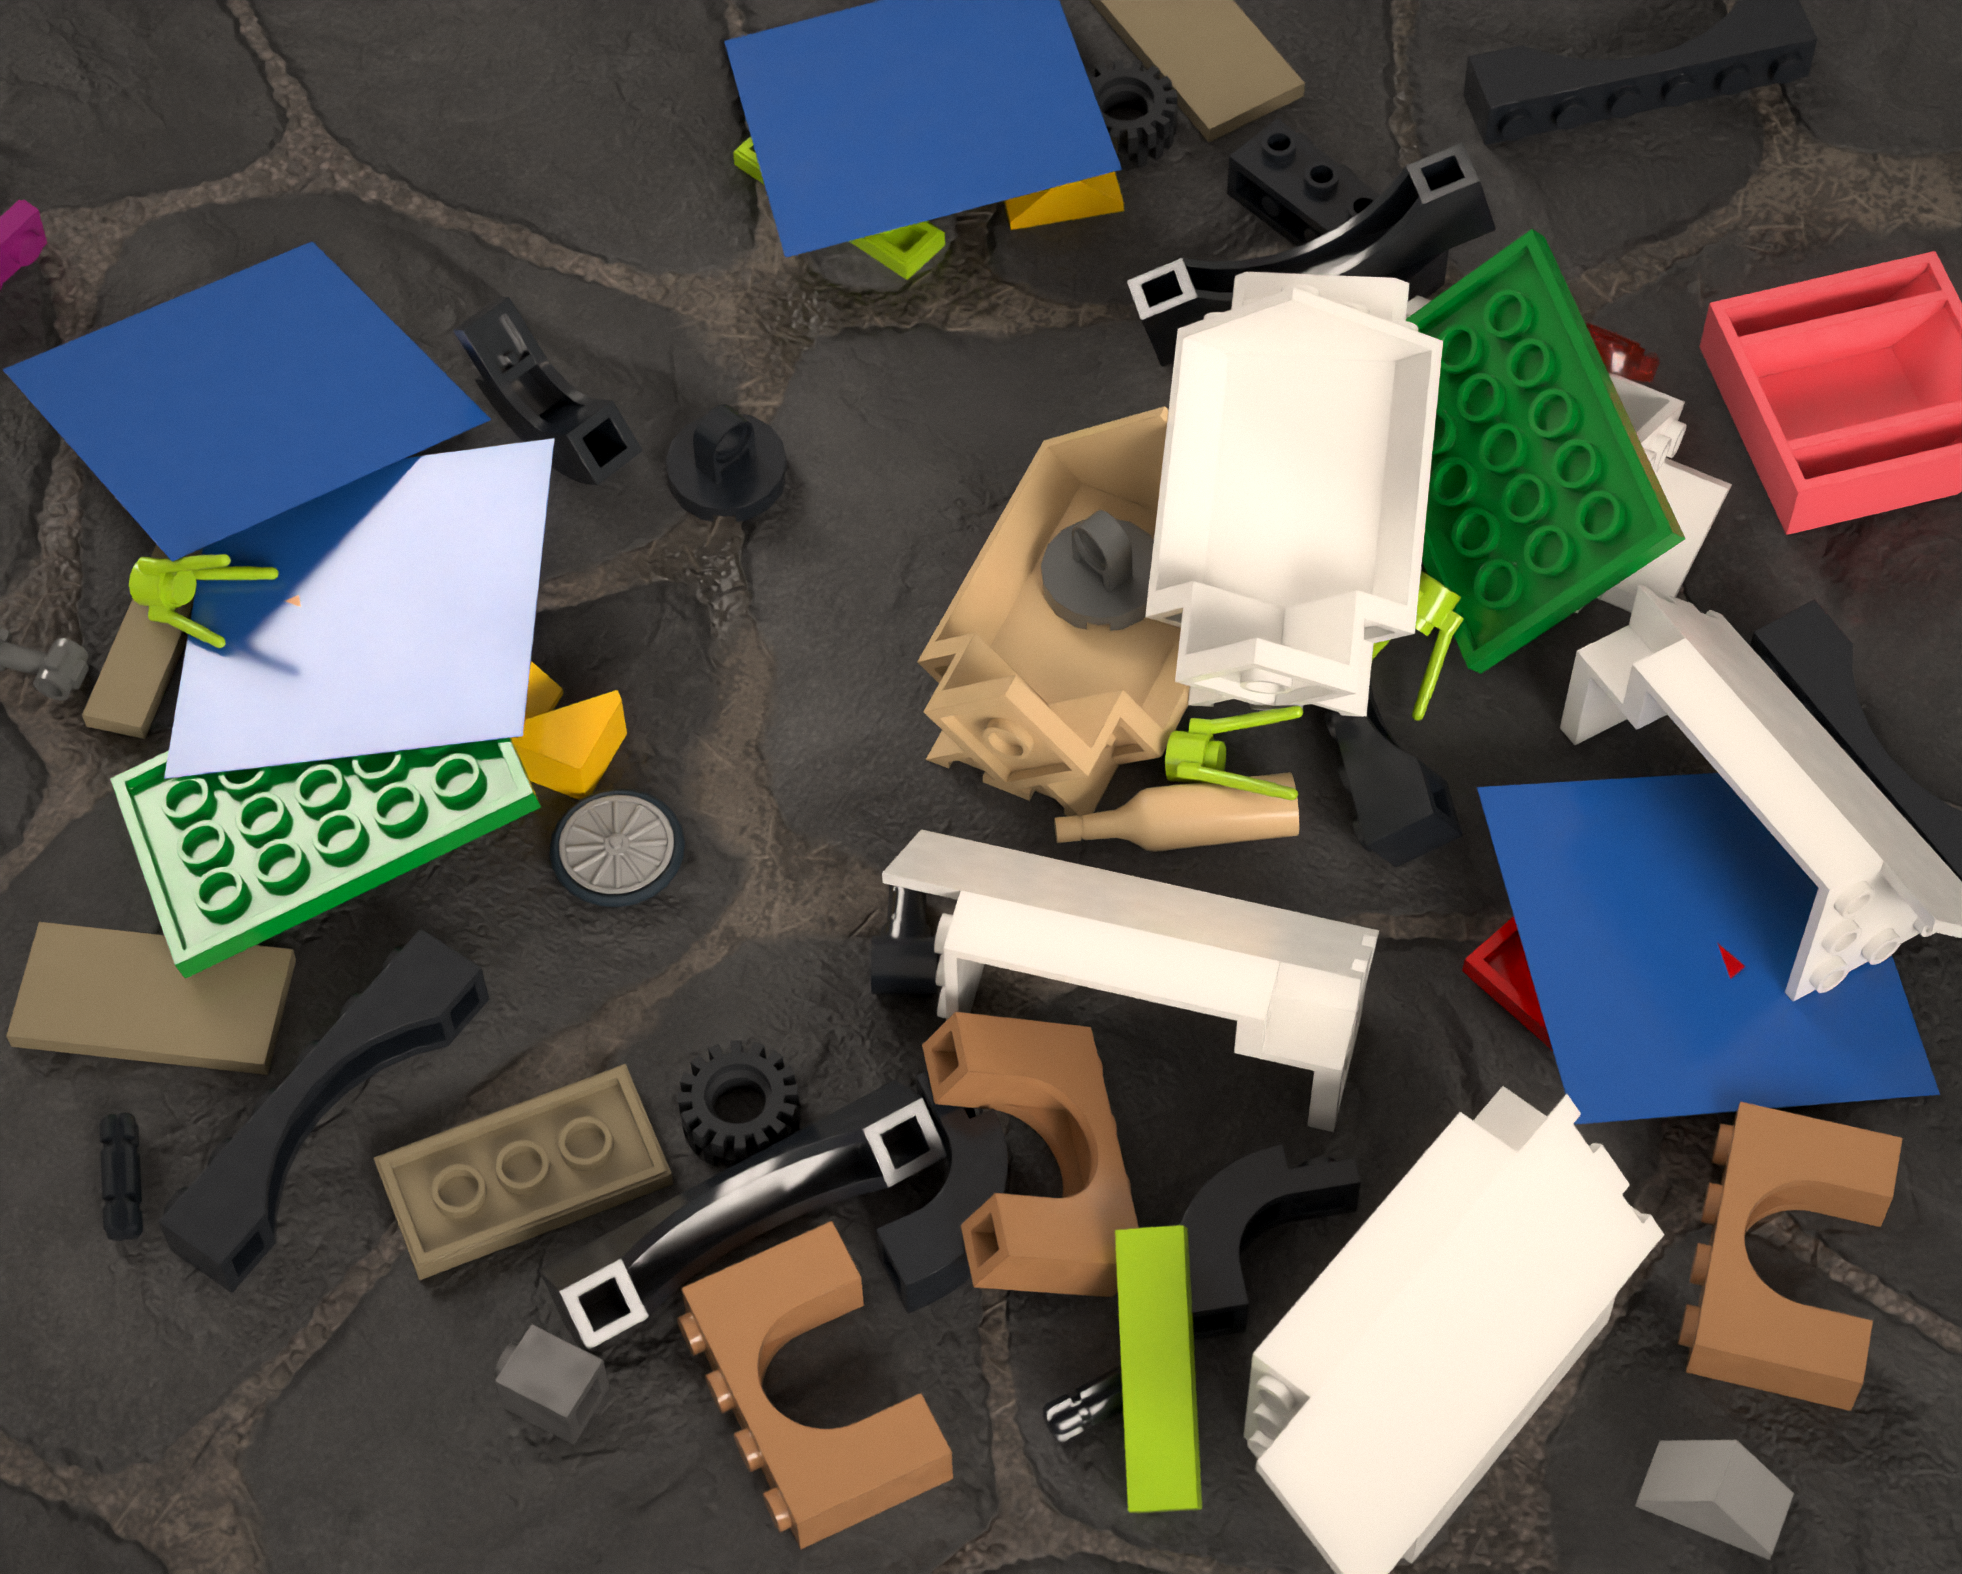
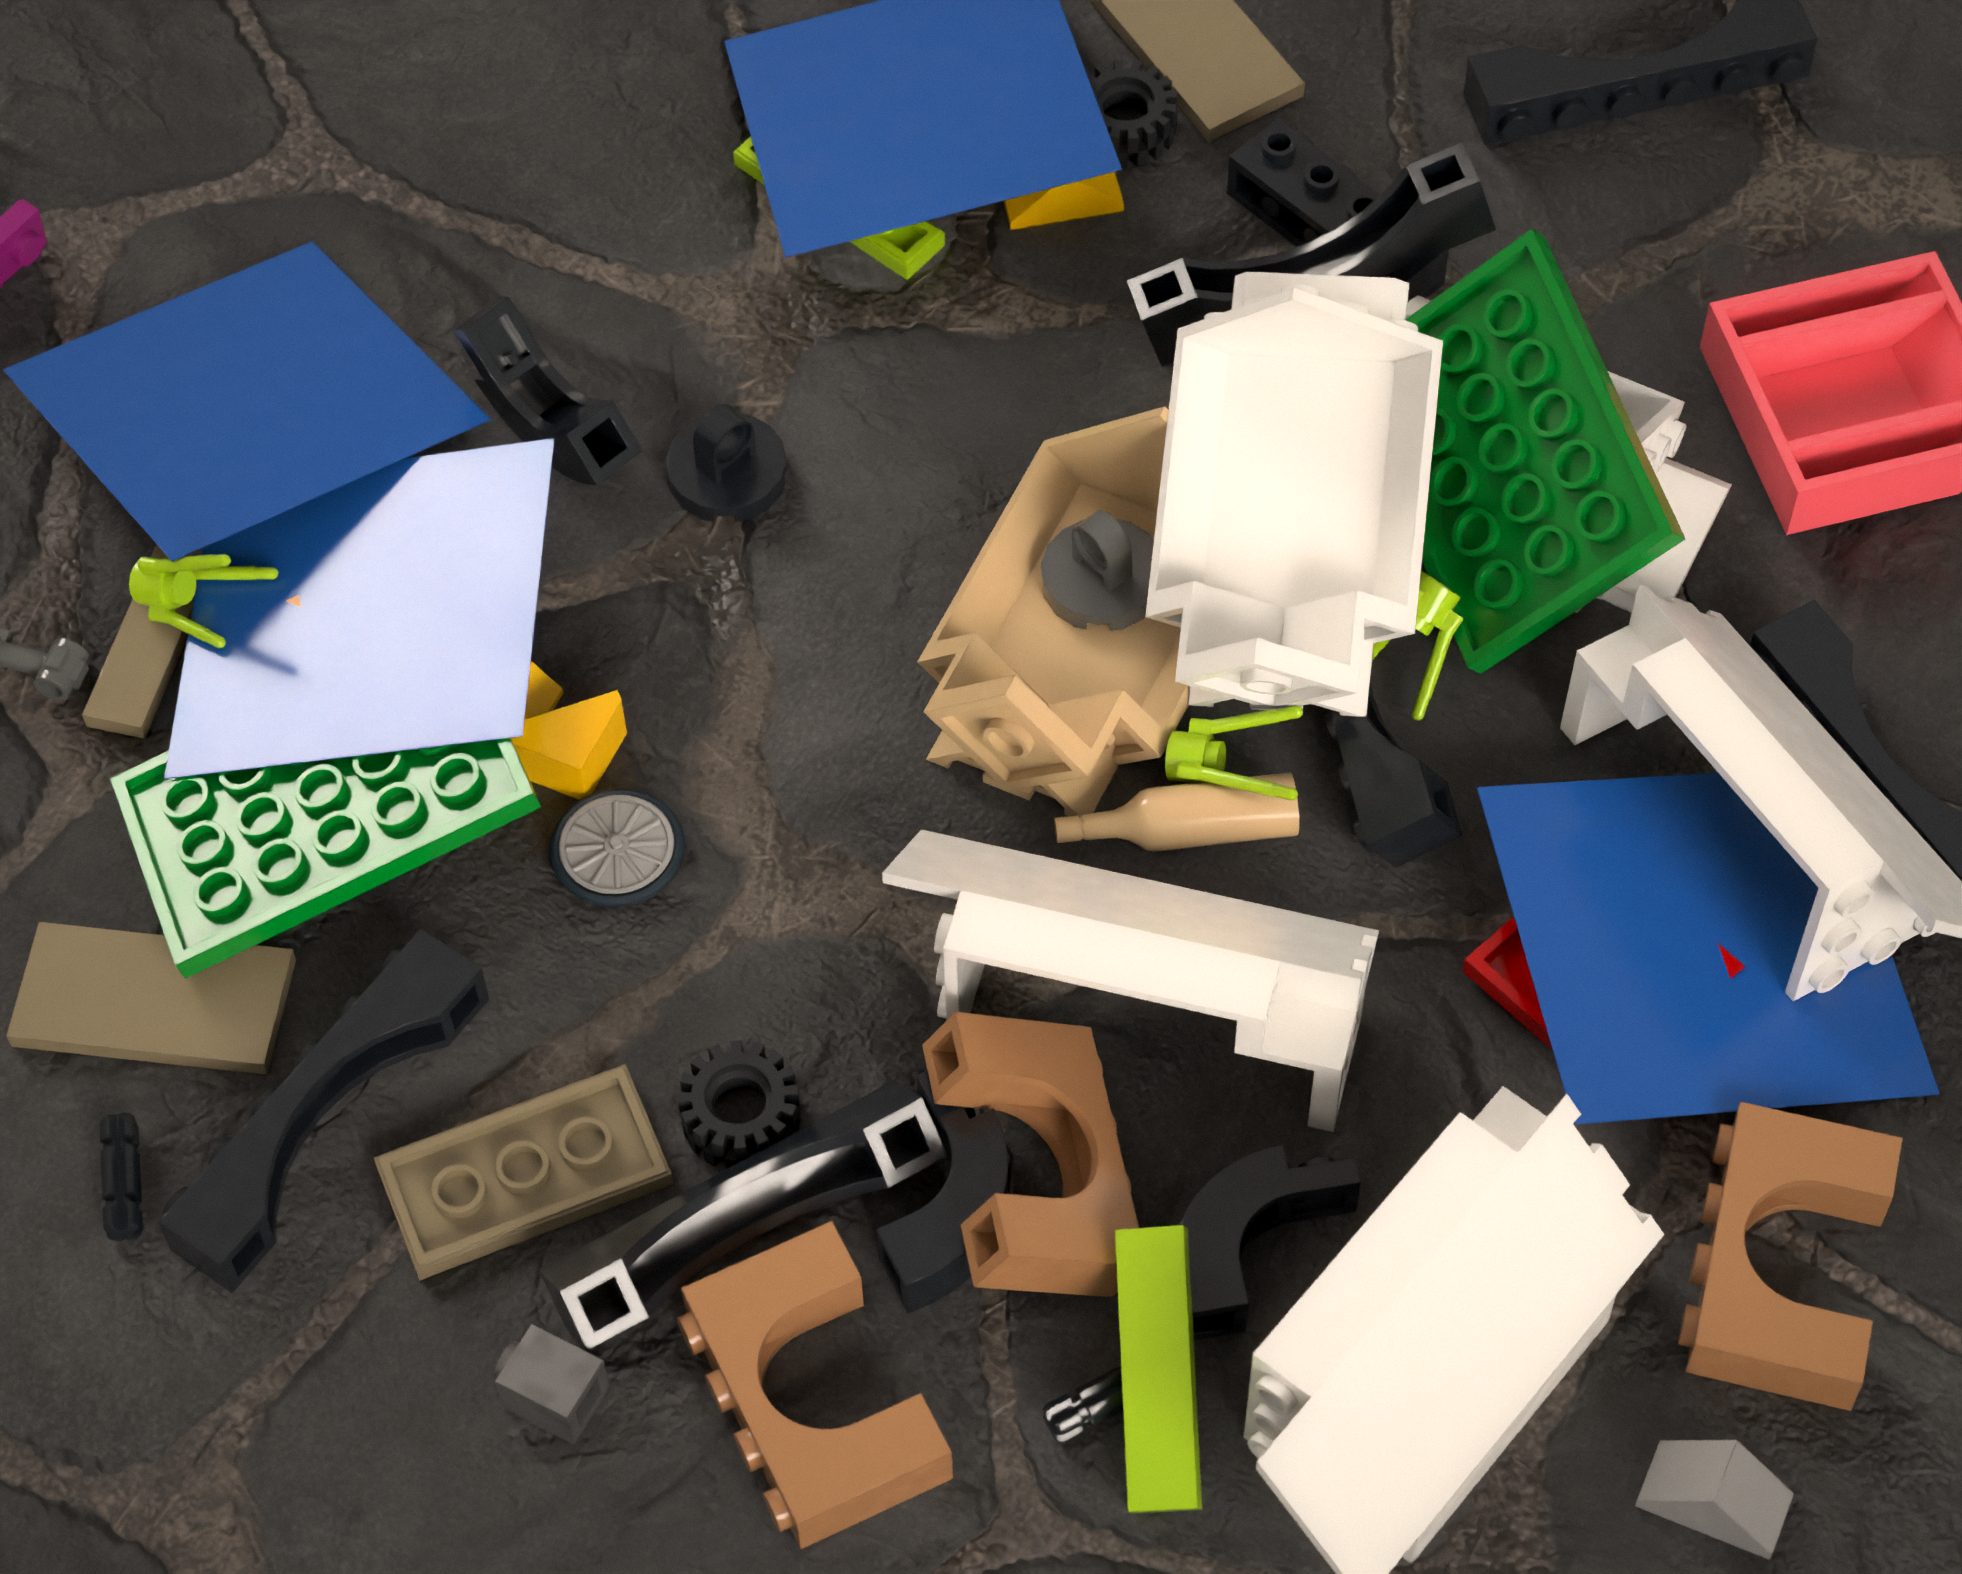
(904, 952): black pin -> none
(1624, 355): clear red tile -> none

